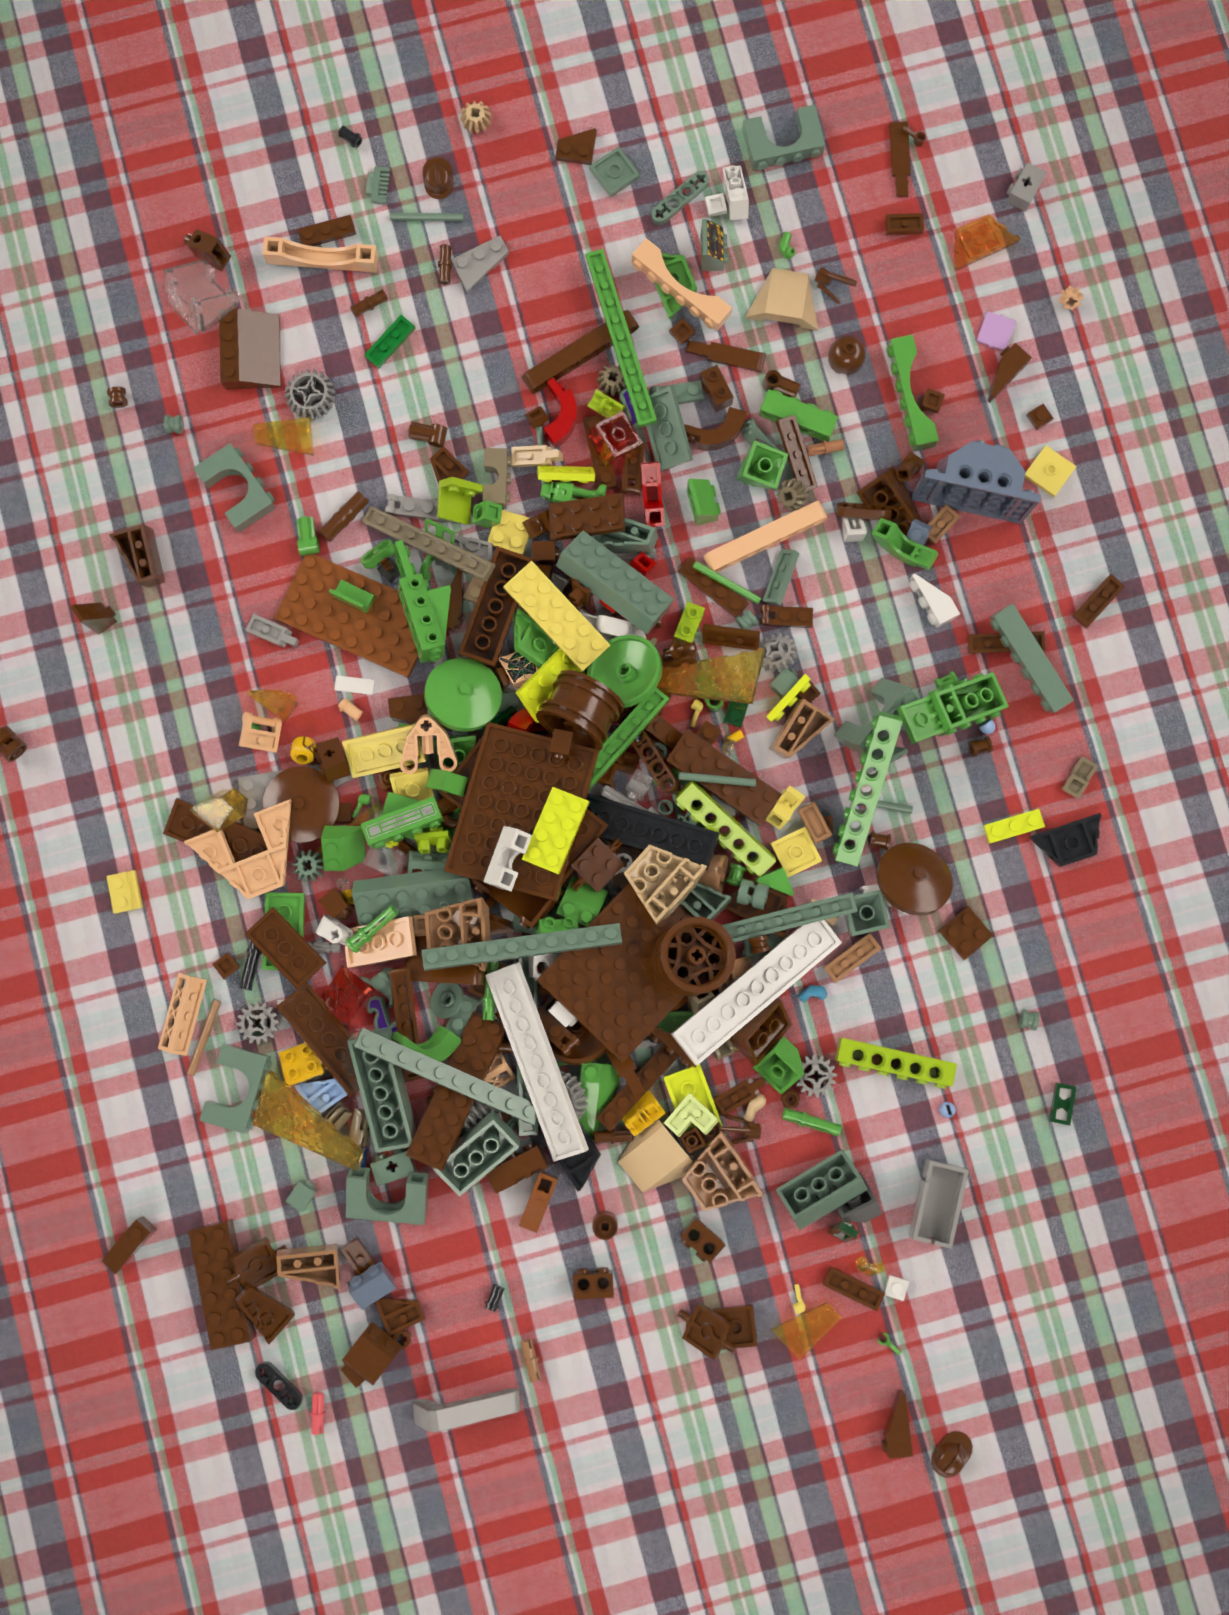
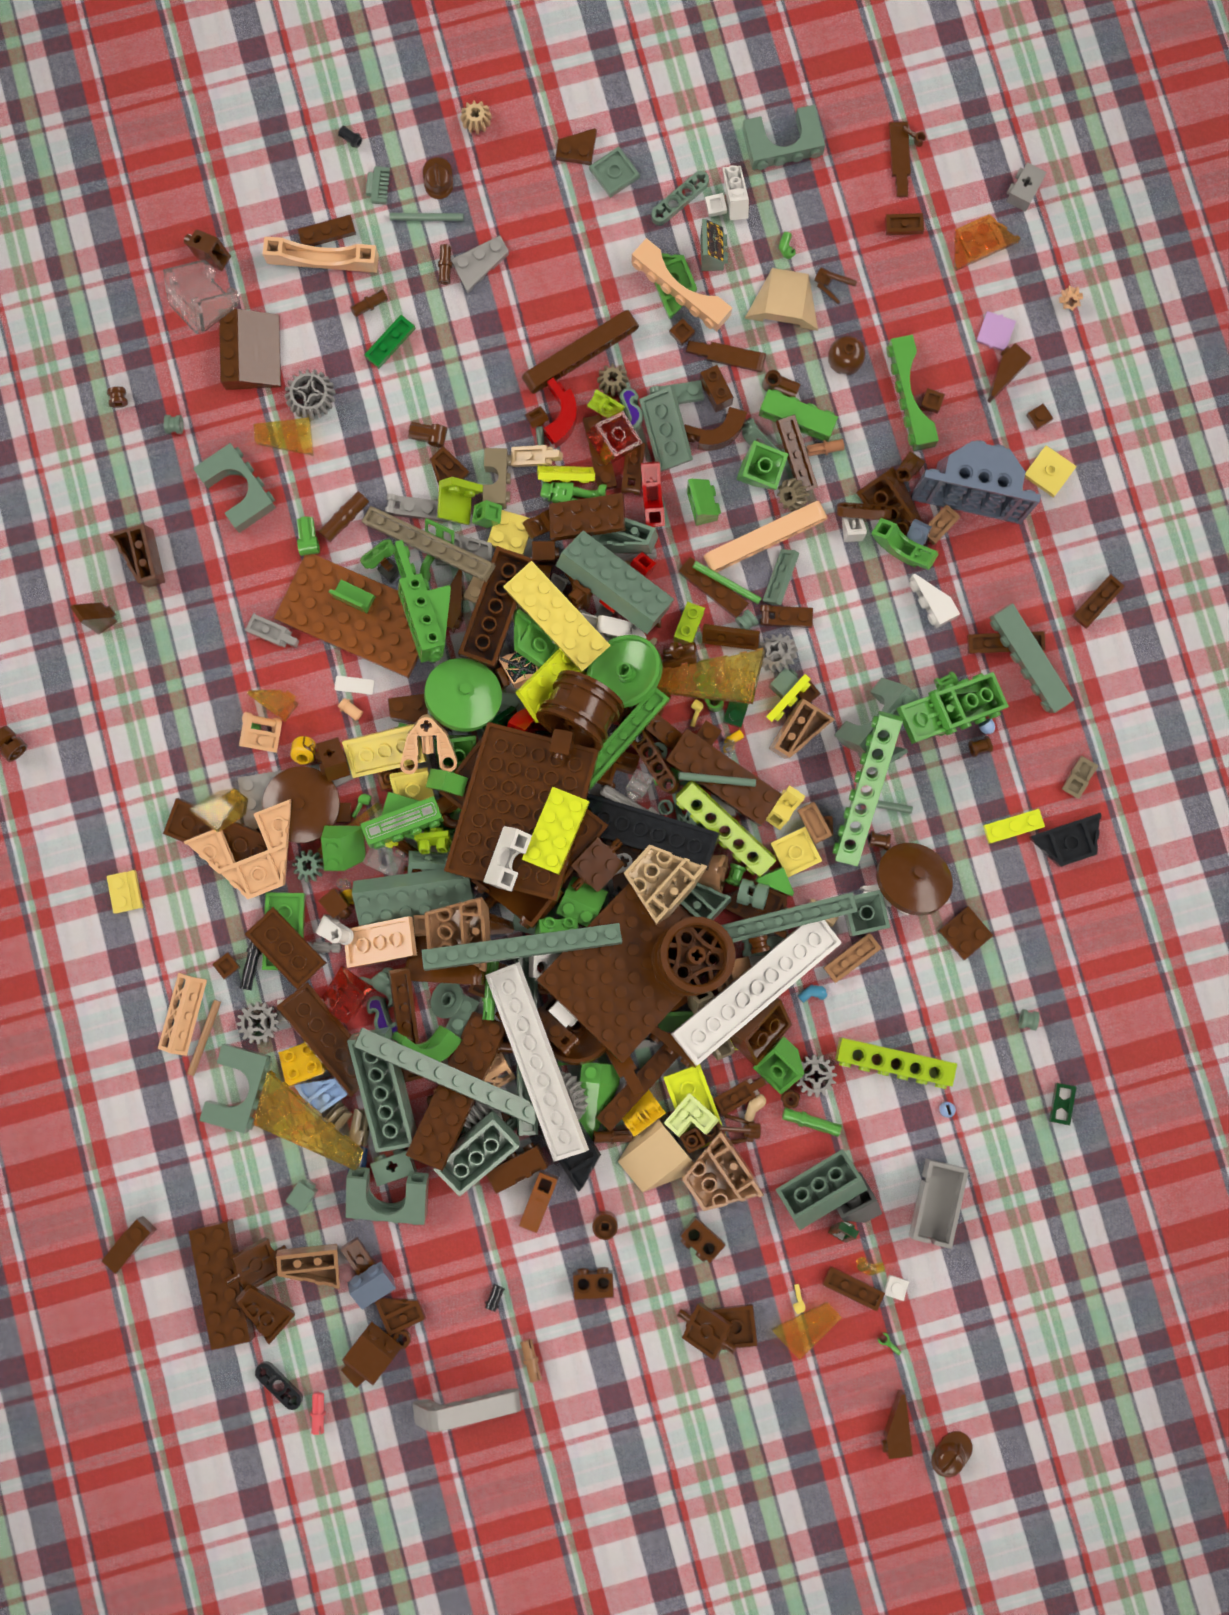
(366, 935): bright green pin -> none
(621, 338): bright green plate -> none

